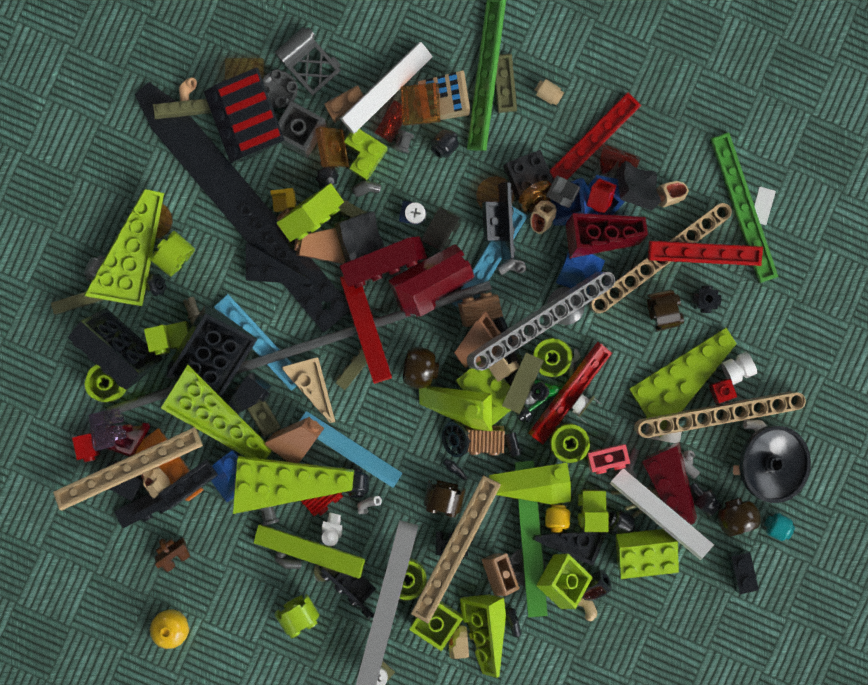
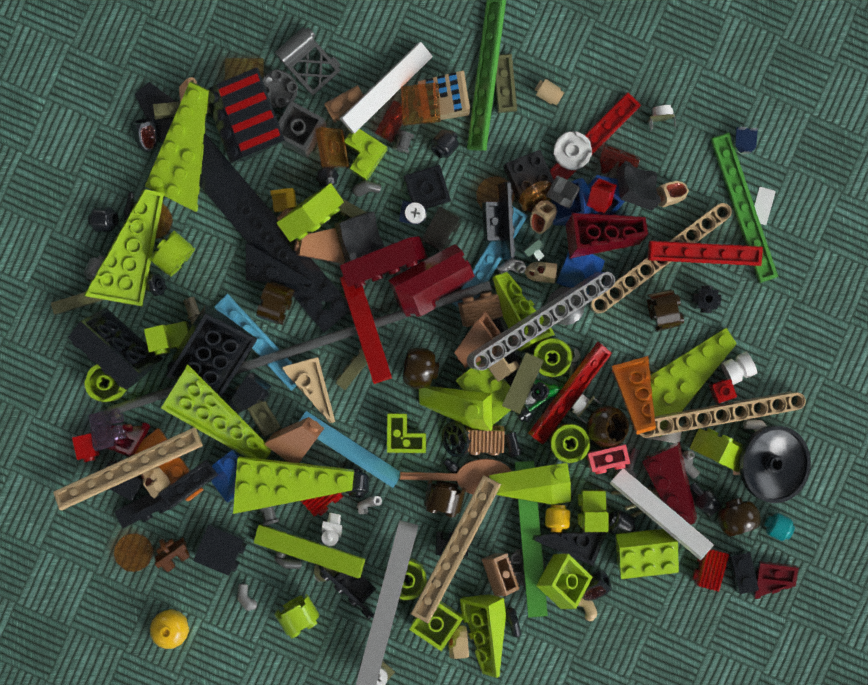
(103, 219): none -> black head
(129, 205): none -> black piece
(133, 552): none -> clear orange tile
(144, 134): none -> black rock
(181, 155): none -> lime wing
(220, 549): none -> black brick
(247, 603): none -> light grey arm
(275, 303): none -> dark brown brick
(399, 439): none -> lime brick
(427, 187): none -> black tile
(467, 476): none -> nougat piece
(517, 307): none -> lime wedge
(533, 249): none -> sand green tile
(542, 272): none -> tan rock
(572, 150): none -> white tile
(607, 426): none -> dark brown wheel
(636, 391): none -> orange wing
(661, 113): none -> piece
(711, 570): none -> red brick
(719, 449): none -> lime brick
(745, 140): none -> dark blue piece
(775, 577): none -> dark red wing

